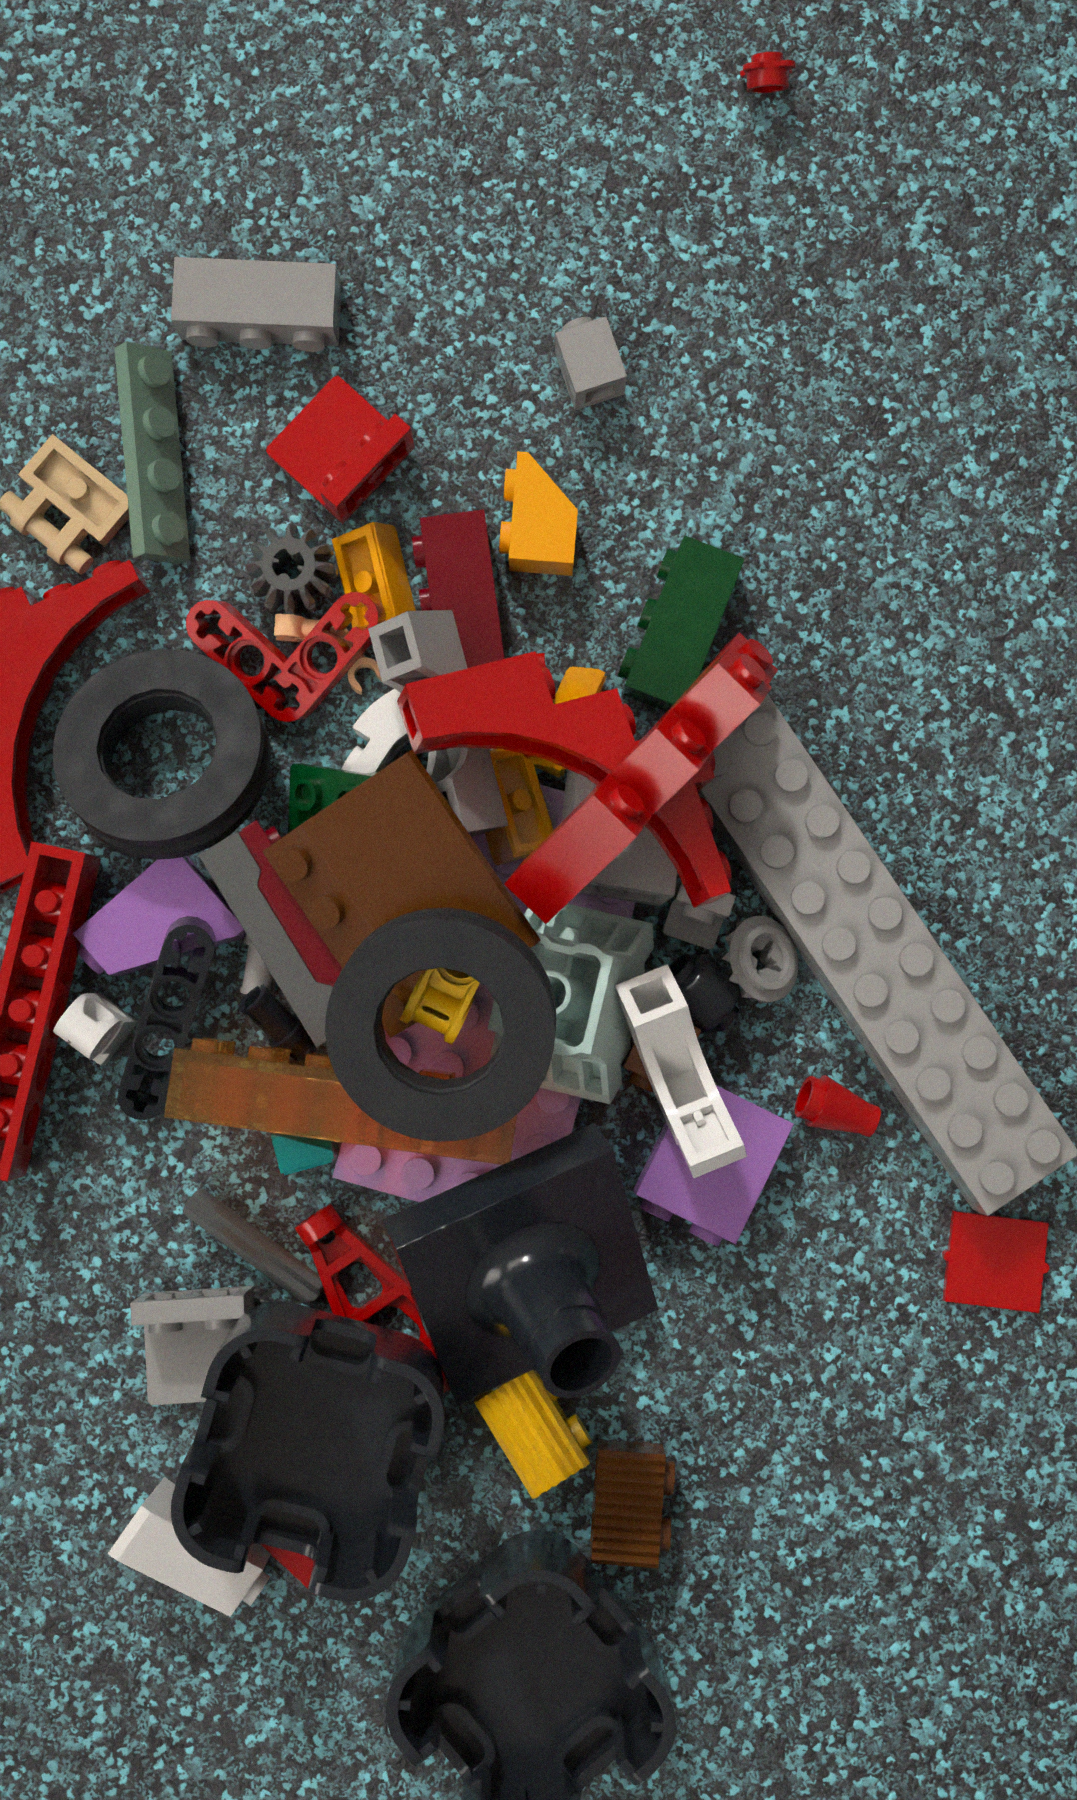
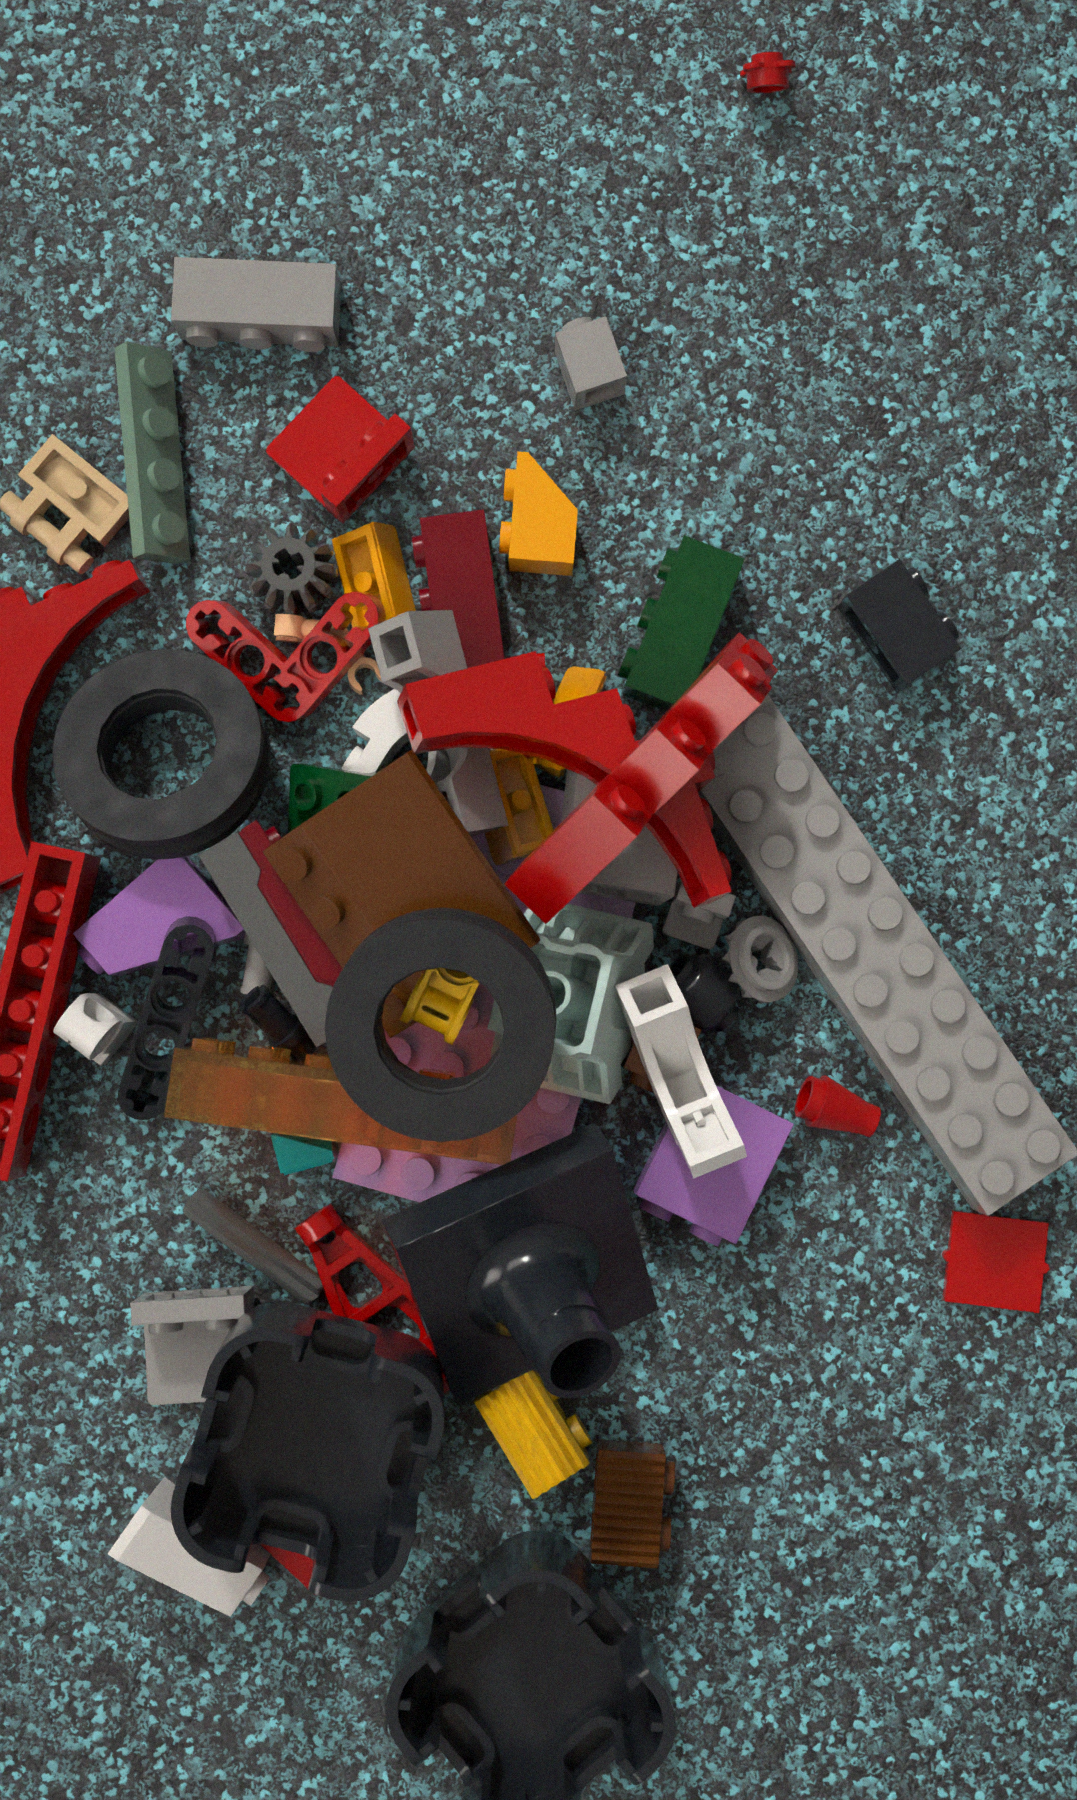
(900, 625): none -> black brick

